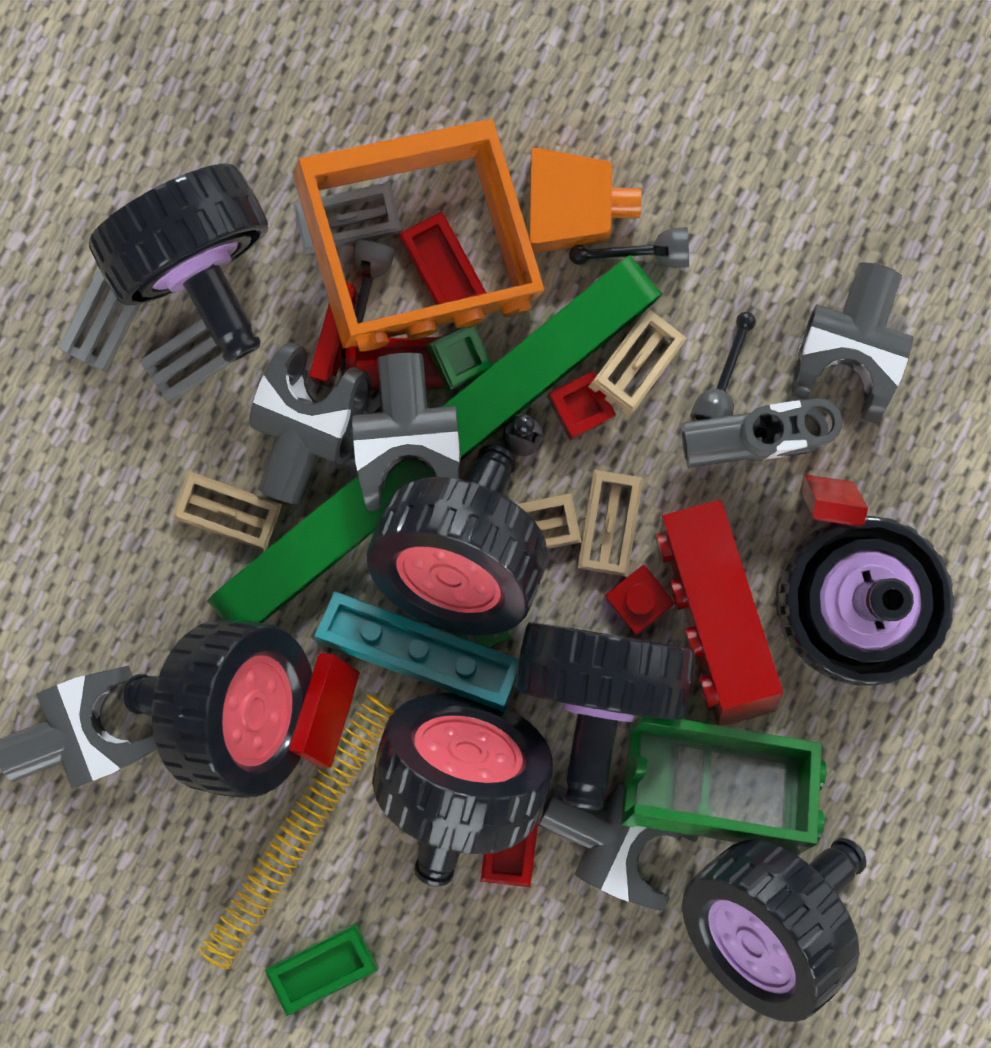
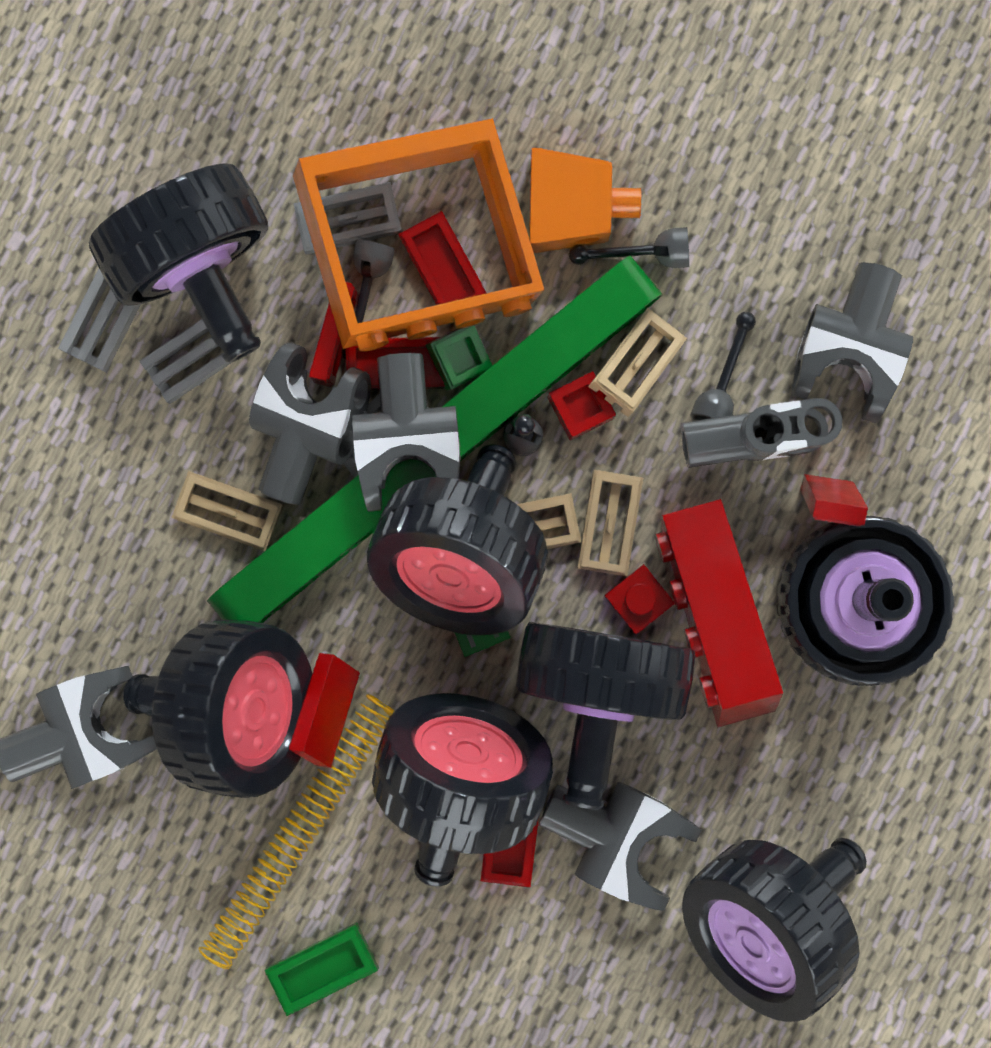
(418, 651): teal plate -> none
(723, 783): door -> none

